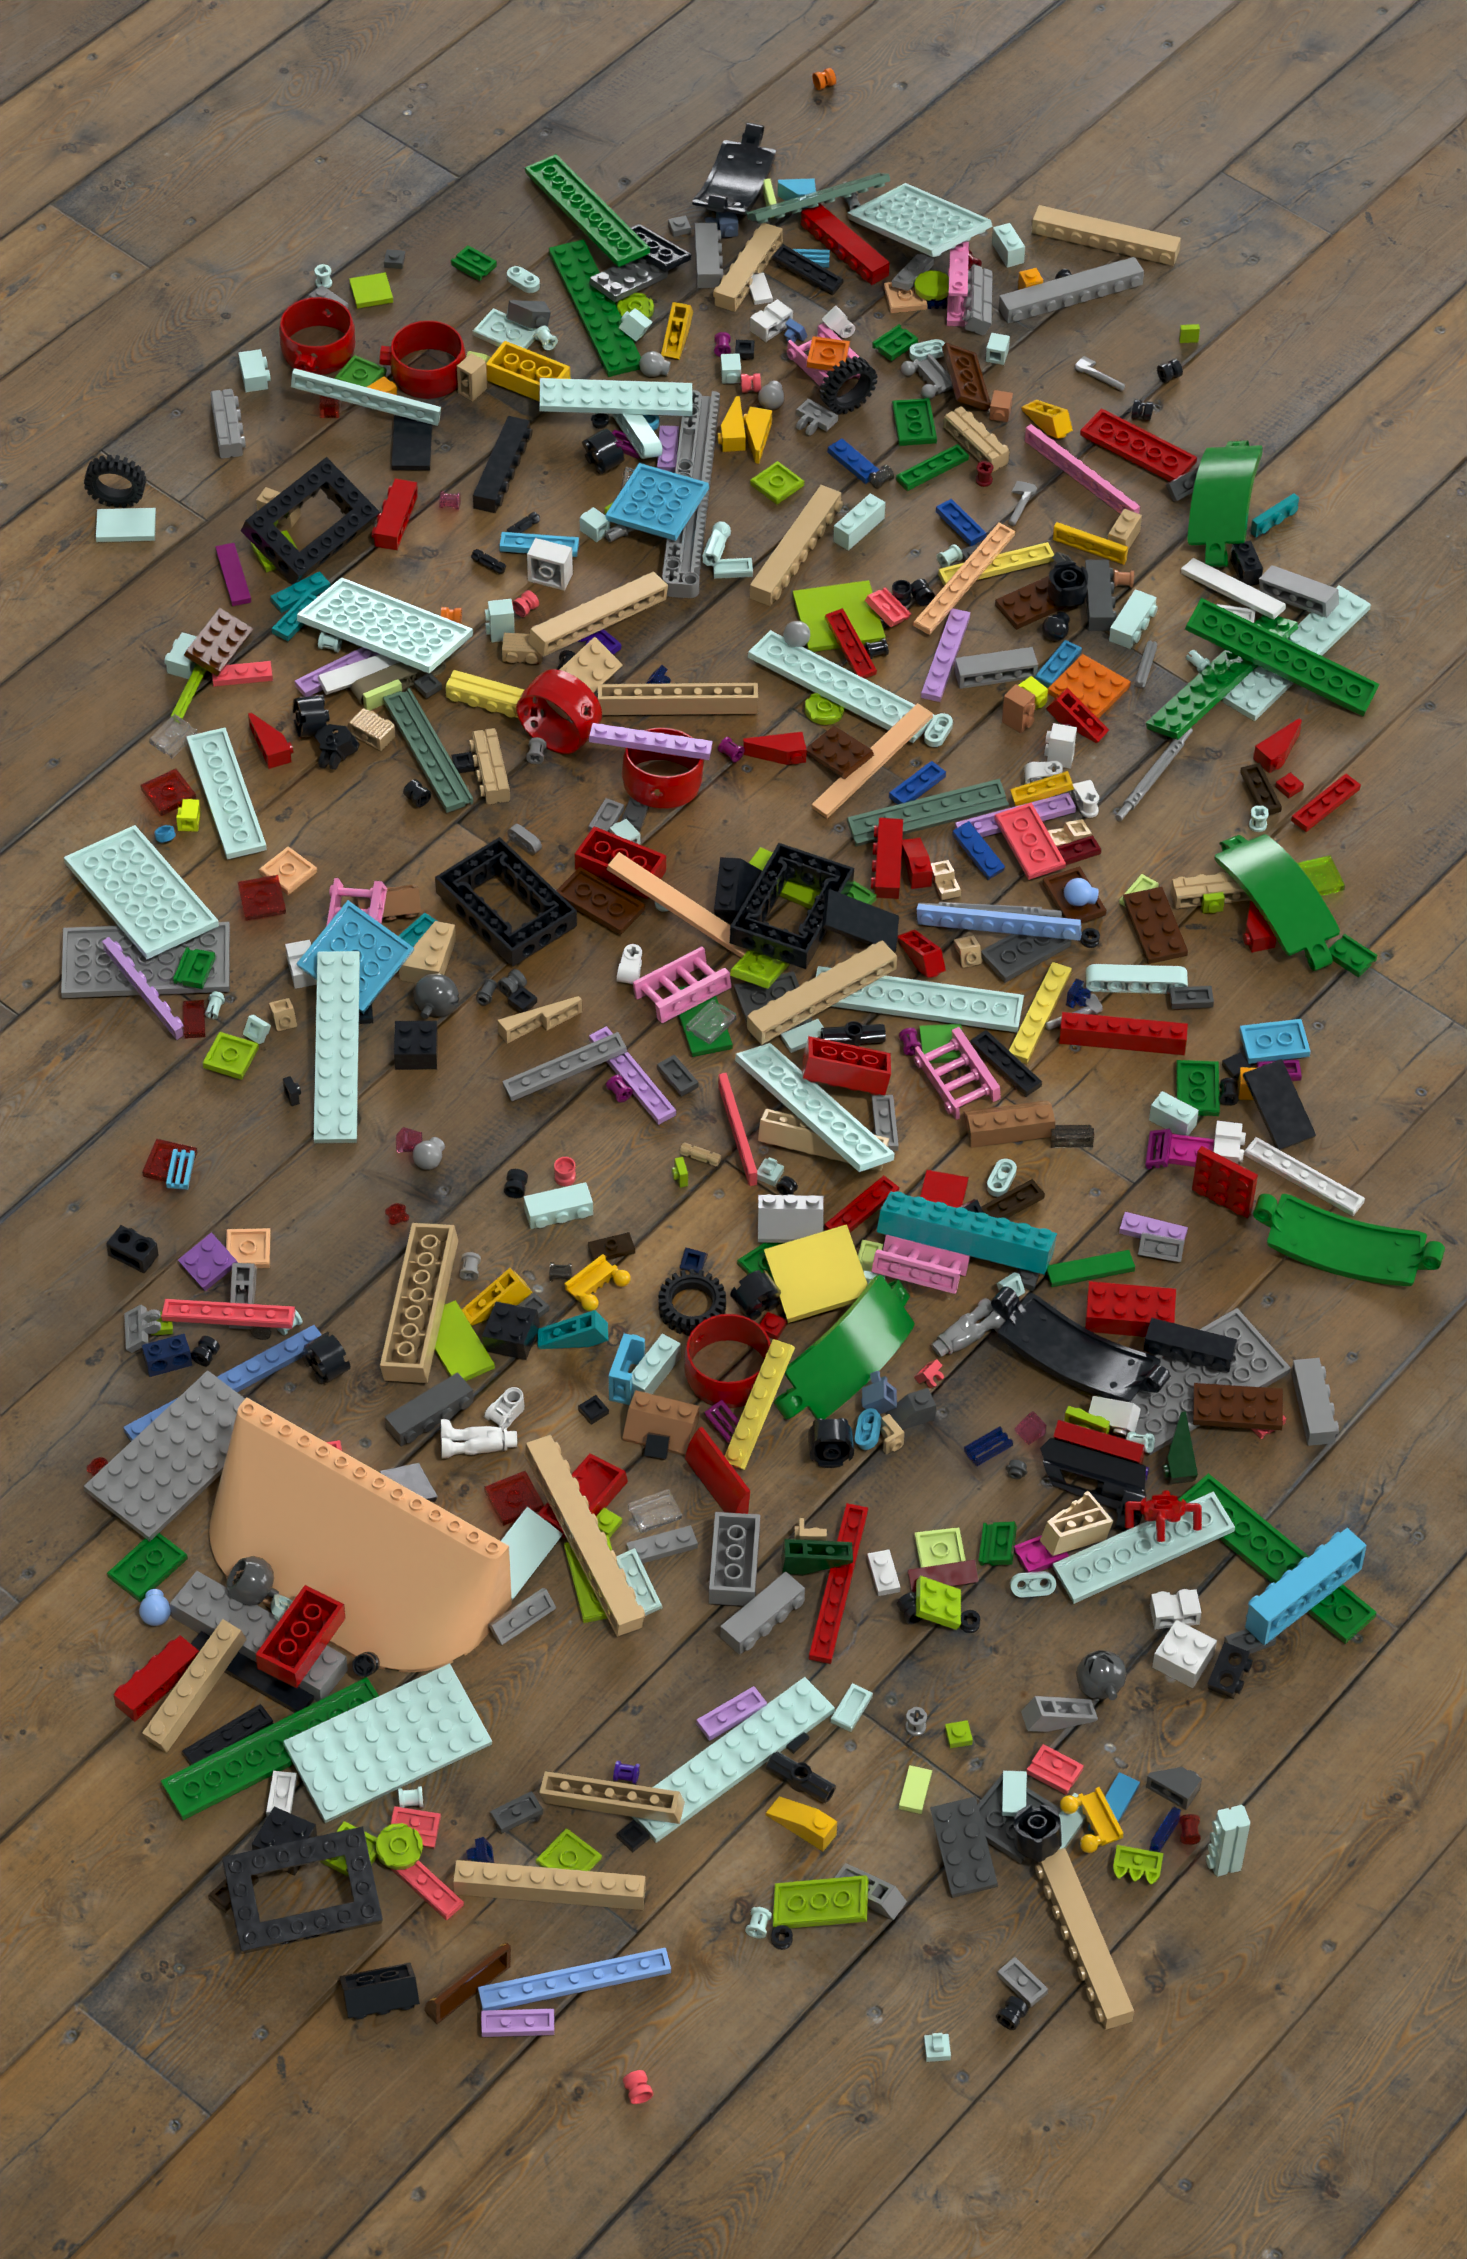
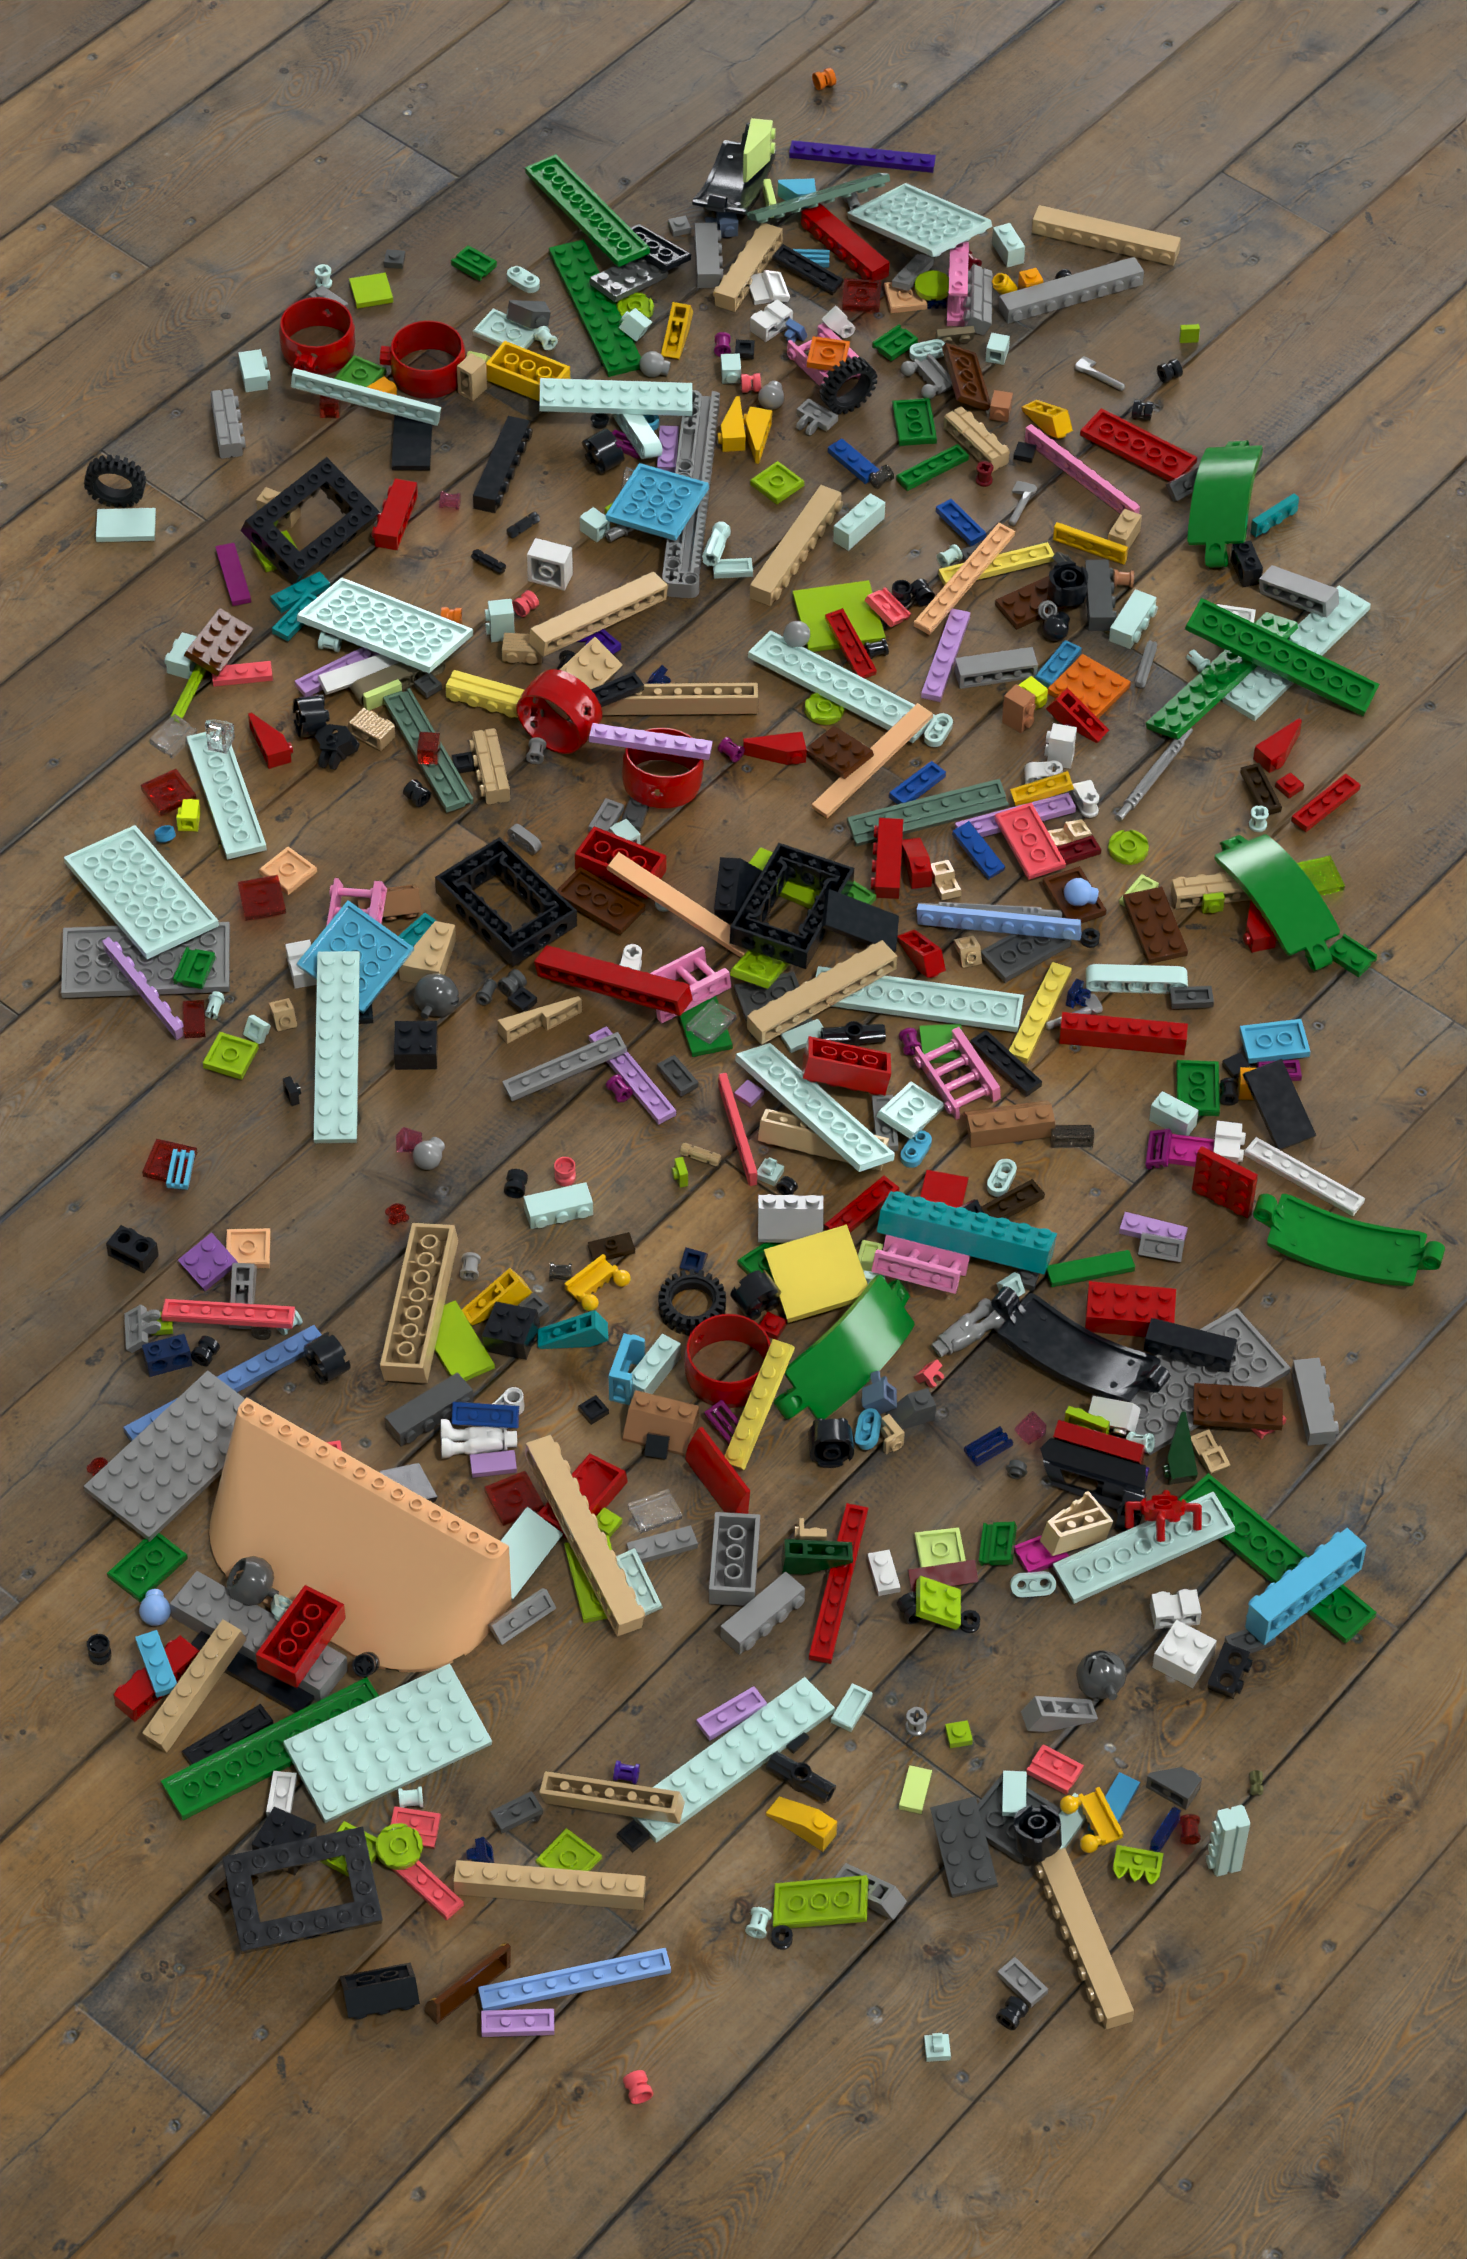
(99, 1649): none -> black wheel
(156, 1663): none -> medium azure plate
(219, 735): none -> clear slope
(428, 748): none -> clear red brick
(485, 1415): none -> blue tile
(493, 1463): none -> lavender tile
(522, 542): medium azure plate -> none
(613, 980): none -> red brick
(618, 689): none -> black plate
(748, 1093): none -> lavender tile
(758, 147): none -> yellowish green slope
(775, 286): none -> white tile
(861, 295): none -> clear red plate
(862, 156): none -> dark purple plate
(910, 1110): none -> light aqua tile
(916, 1147): none -> medium azure plate
(957, 334): none -> dark tan plate
(1003, 284): none -> yellow brick
(1025, 452): none -> black tile
(1052, 609): none -> light grey plate
(1128, 847): none -> lime tile
(1208, 1452): none -> tan slope
(1233, 588): white tile -> none
(1256, 1779): none -> olive piece

